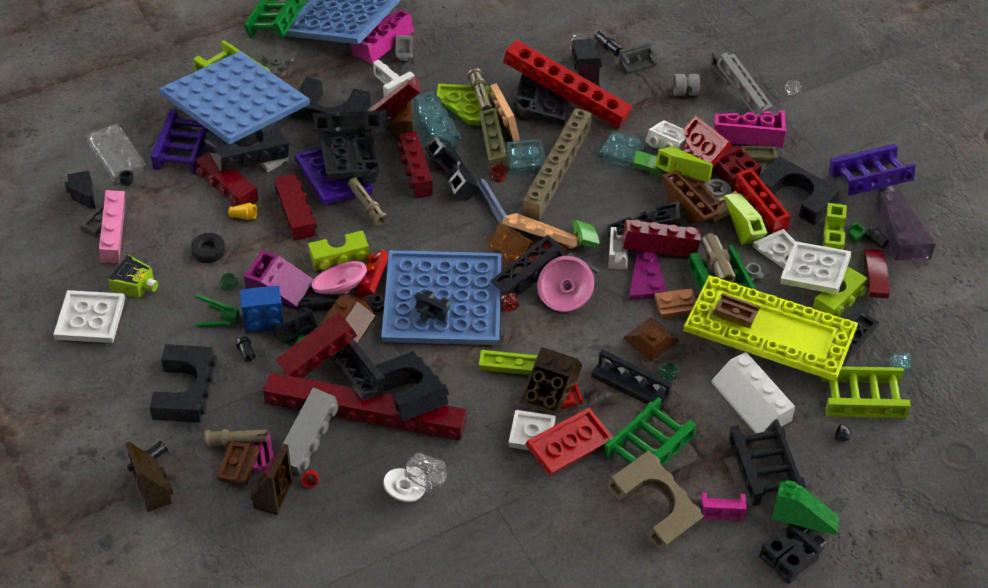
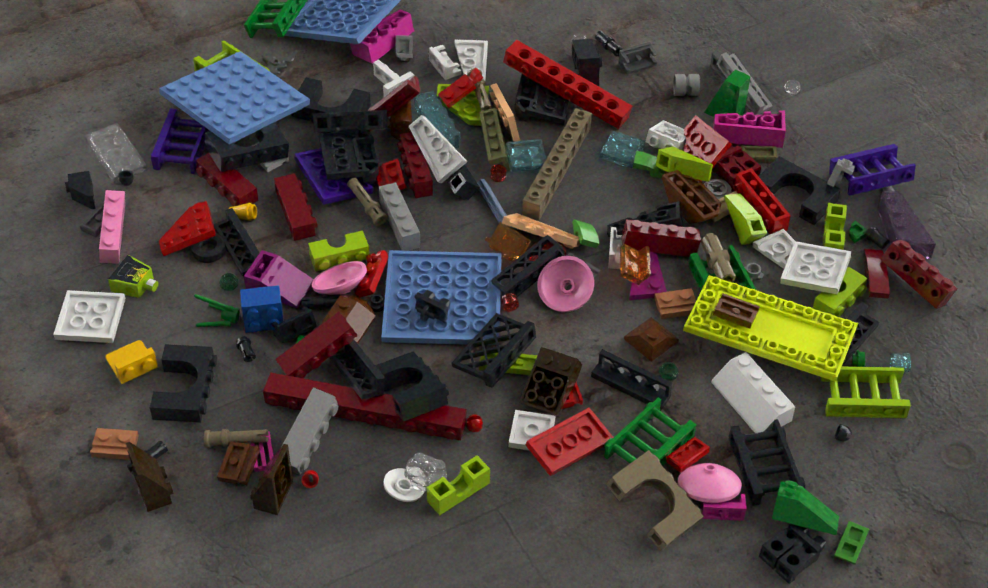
(112, 443): none -> nougat plate
(132, 361): none -> yellow bracket
(189, 229): none -> red plate
(243, 242): none -> black fence
(390, 173): none -> red plate
(399, 217): none -> light grey brick
(437, 150): none -> white wing
(443, 63): none -> white hinge
(460, 88): none -> red plate
(472, 55): none -> white wing
(472, 477): none -> lime arch
(474, 423): none -> red hinge
(506, 355): none -> black fence
(635, 264): none -> clear orange bracket
(687, 454): none -> red plate
(710, 483): none -> bright pink dish
(731, 95): none -> green wedge
(841, 166): none -> light grey bracket
(851, 542): none -> bright green slope
(858, 359): none -> green plate
(919, 273): none -> dark red brick

